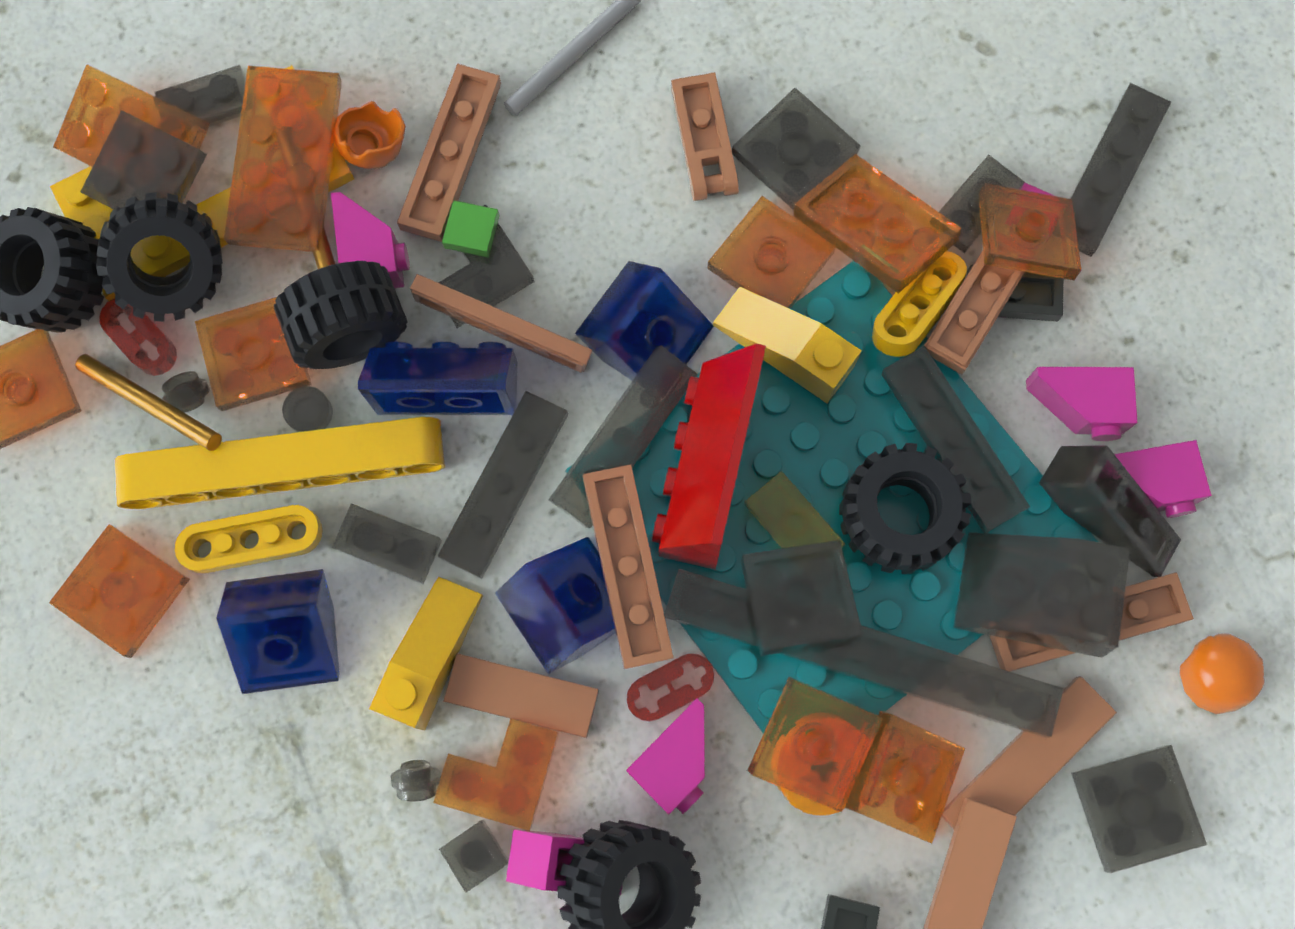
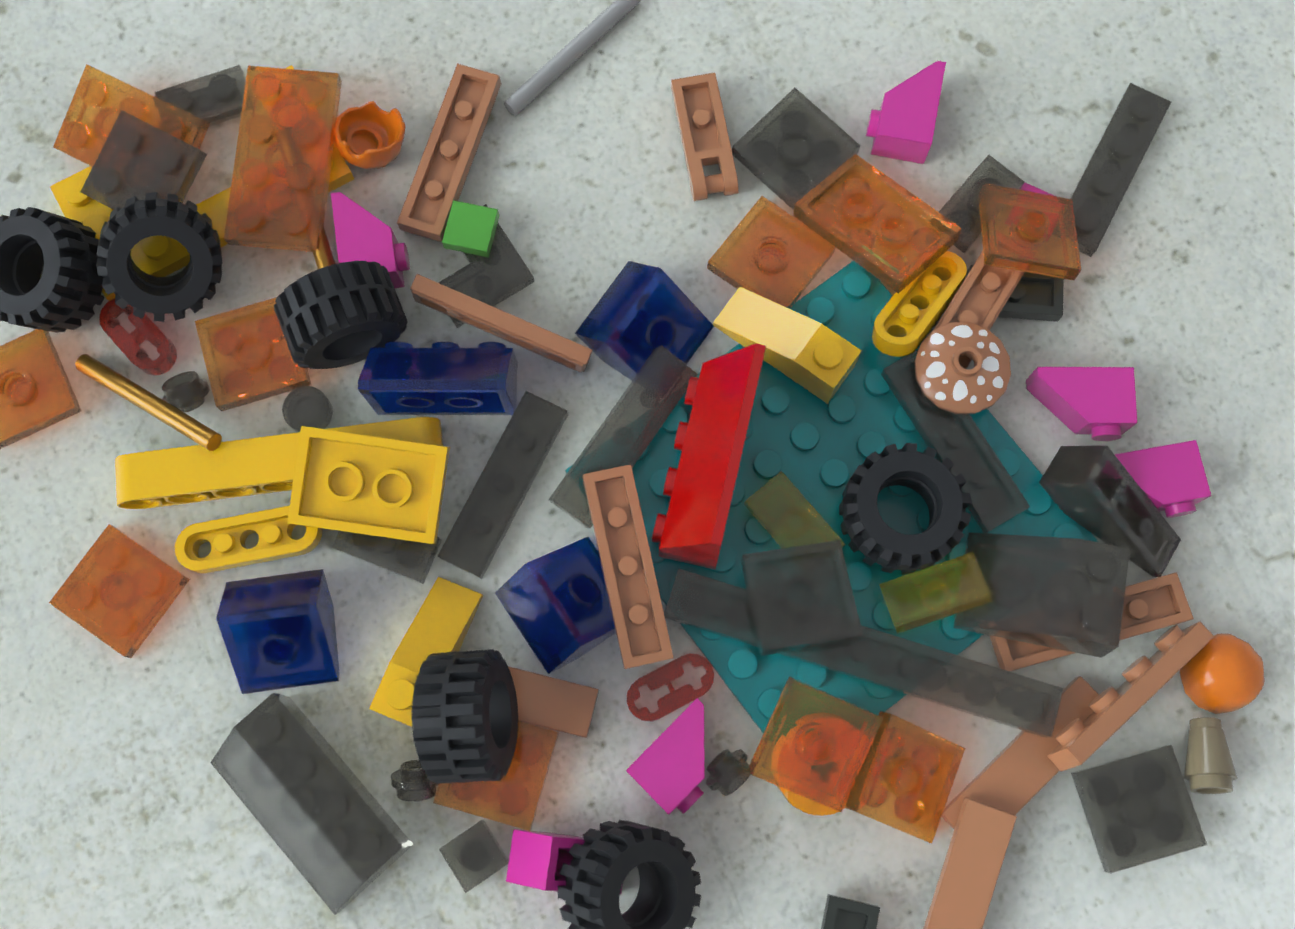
(309, 801): none -> clear smoke slope
(368, 485): none -> yellow plate
(465, 716): none -> black tyre
(728, 771): none -> clear smoke plate
(908, 116): none -> dark pink slope
(935, 592): none -> clear yellow plate
(951, 385): none -> nougat dish
(1115, 707): none -> nougat plate
(1208, 758): none -> dark tan cone

